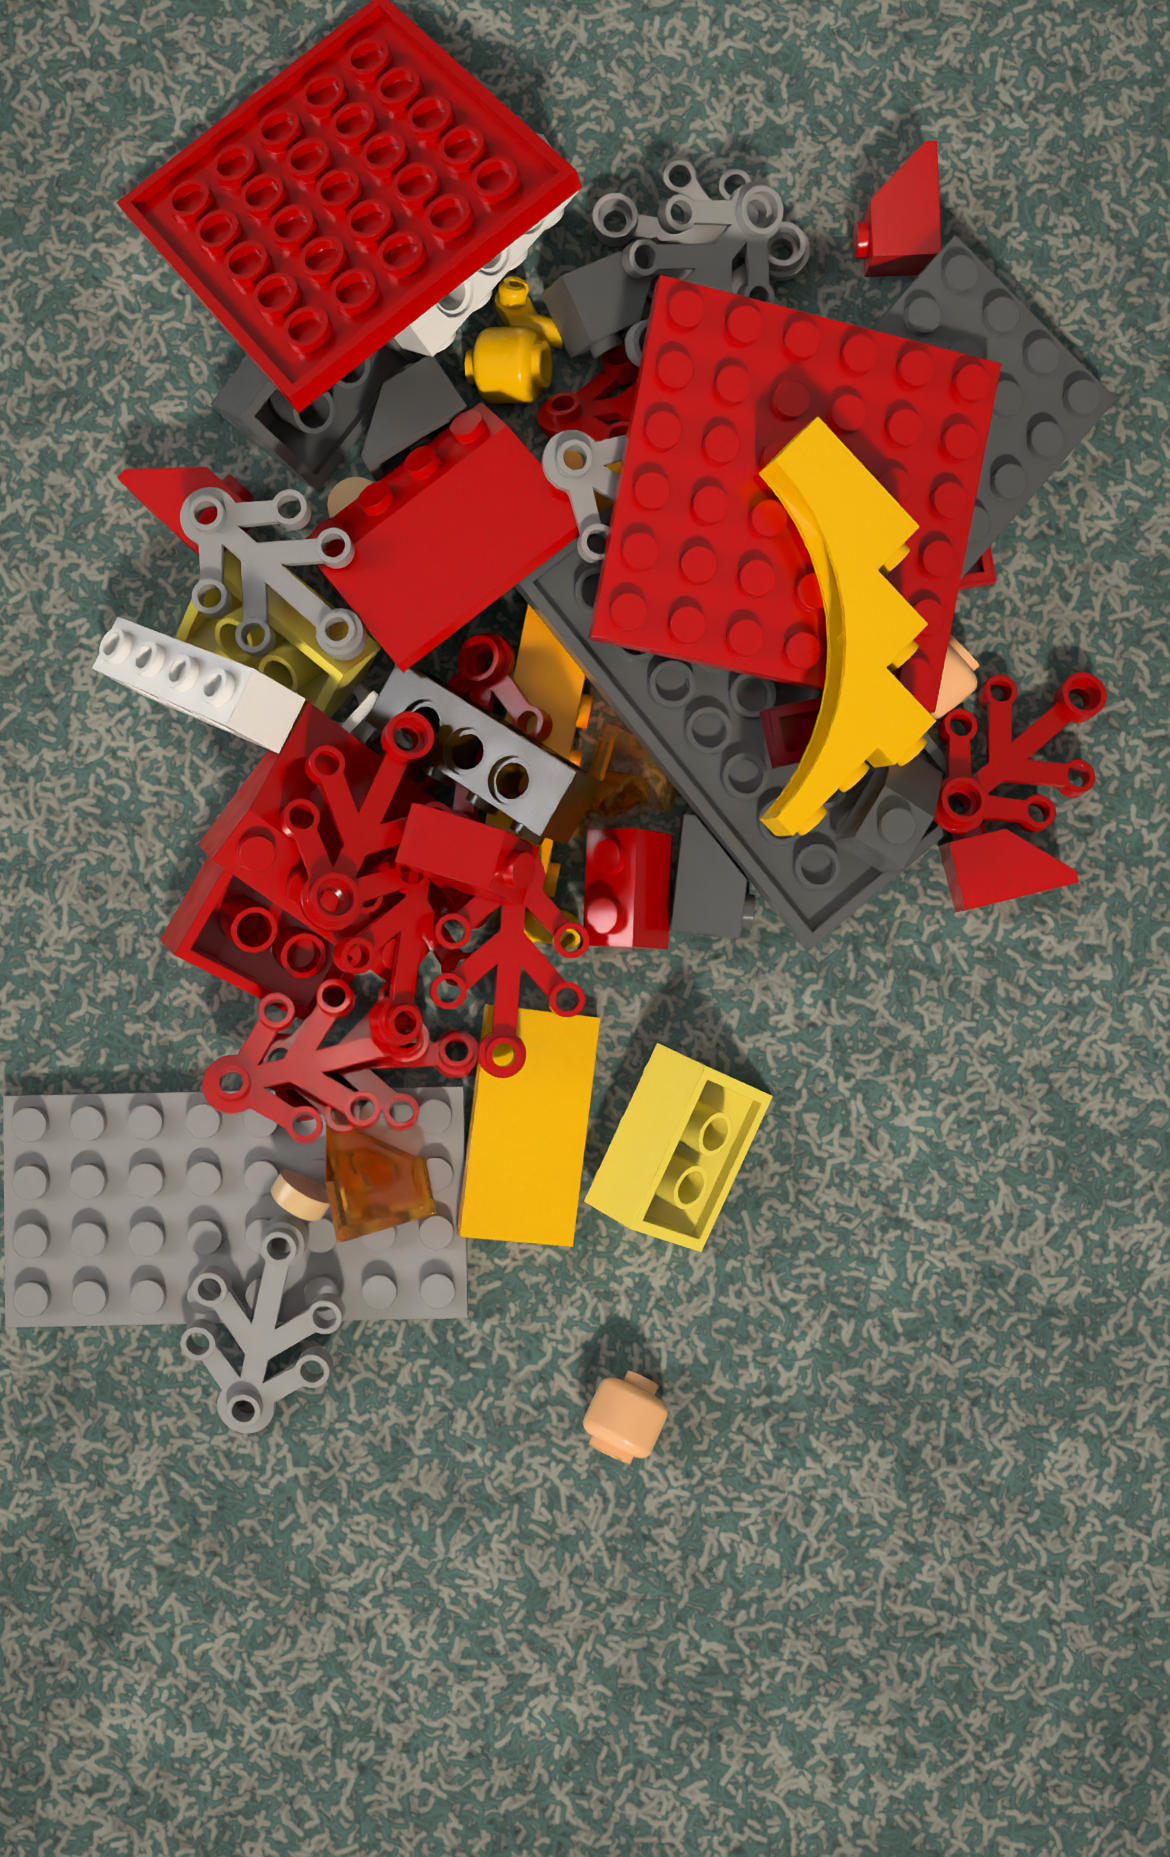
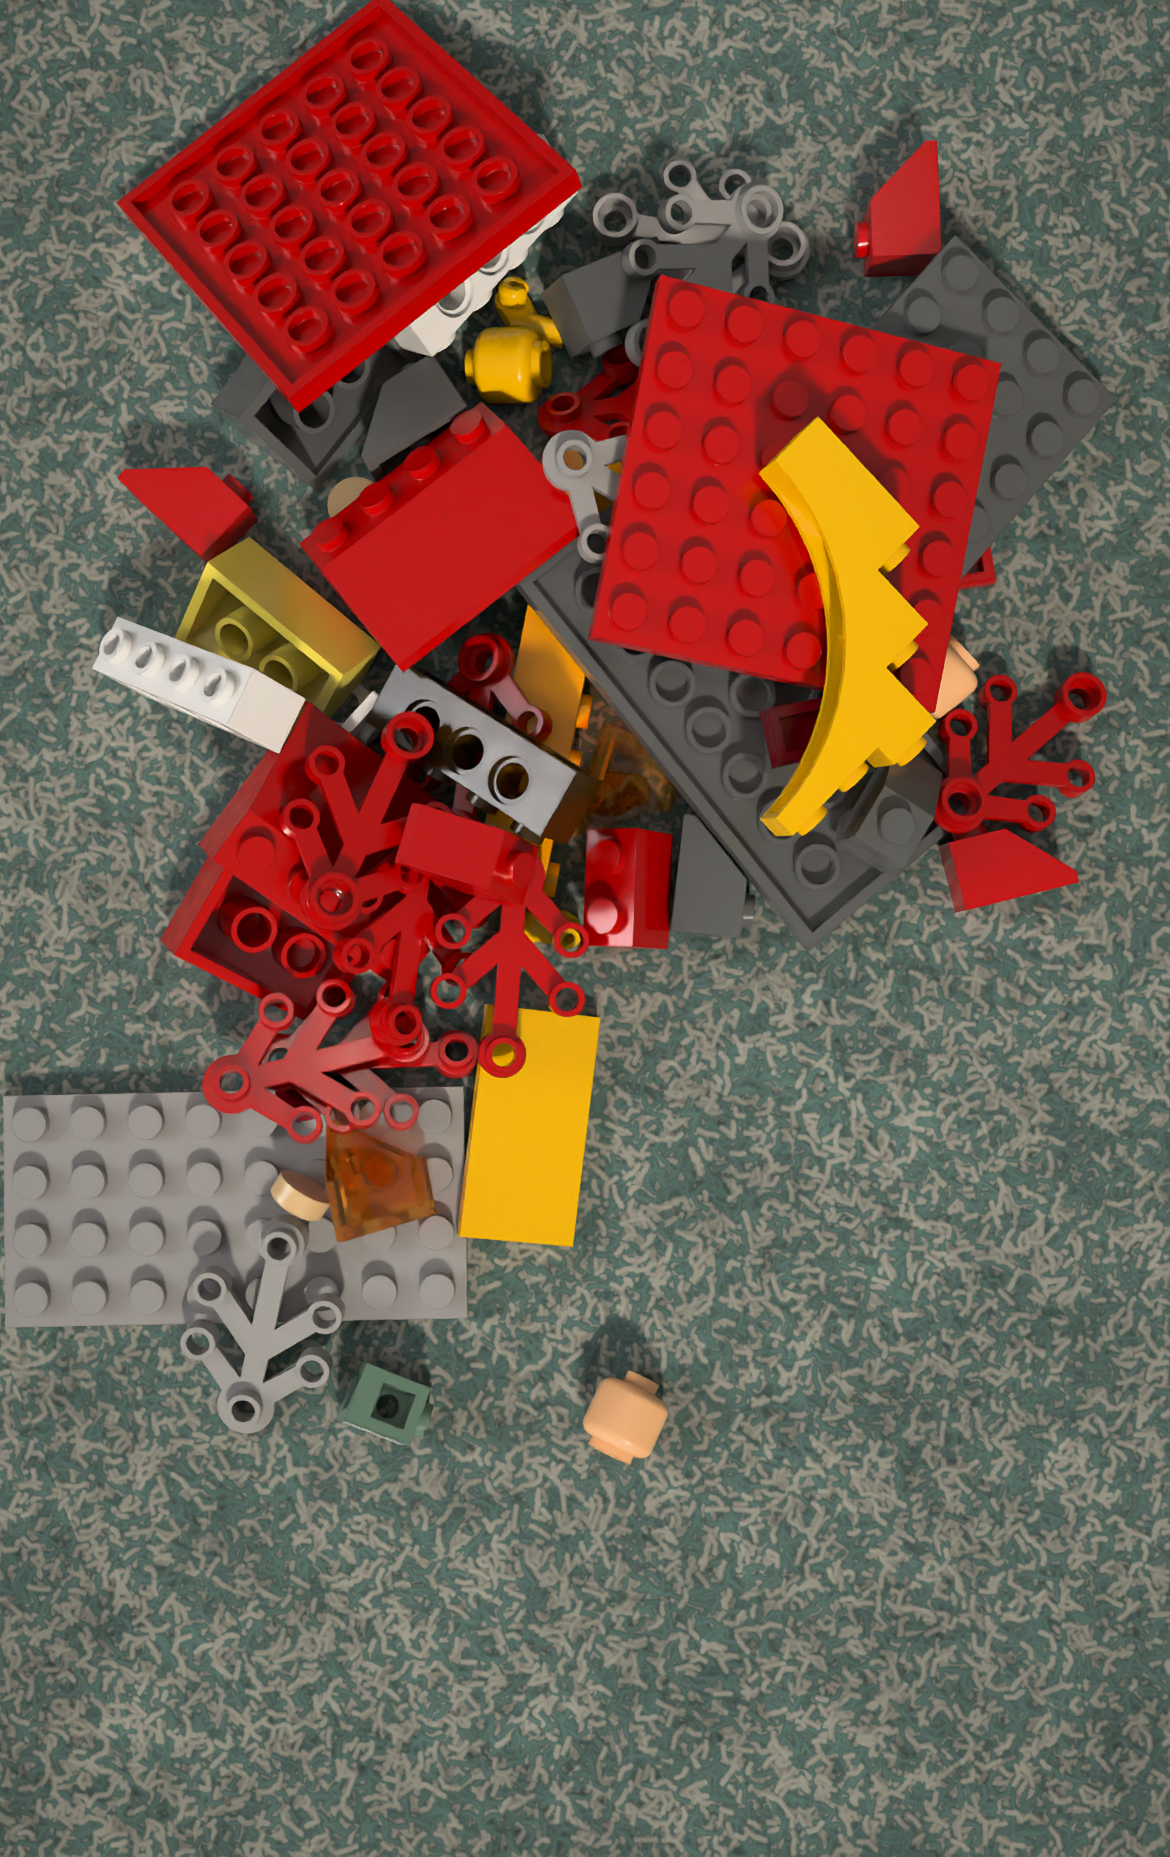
(264, 564): light grey plant -> none
(361, 1399): none -> sand green brick
(677, 1149): light yellow slope -> none

